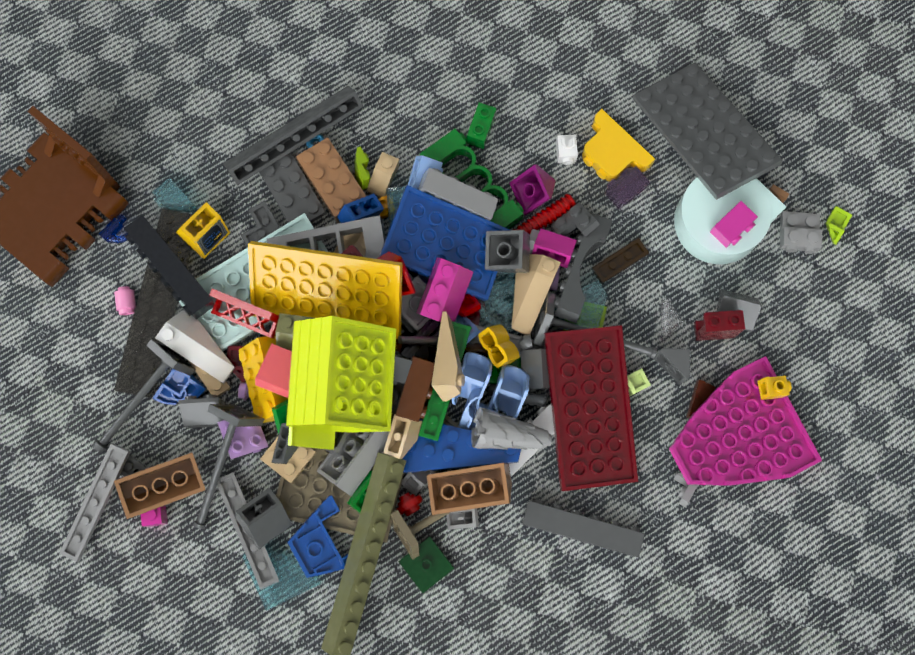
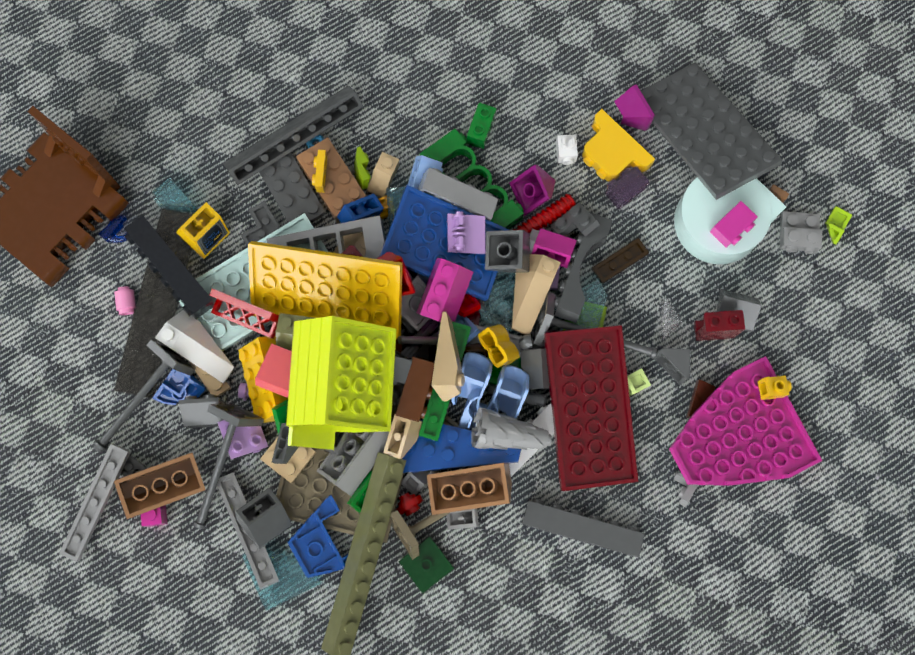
(233, 356): dark red slope -> none
(320, 164): none -> yellow plate
(466, 233): none -> lavender hinge
(635, 109): none -> magenta slope

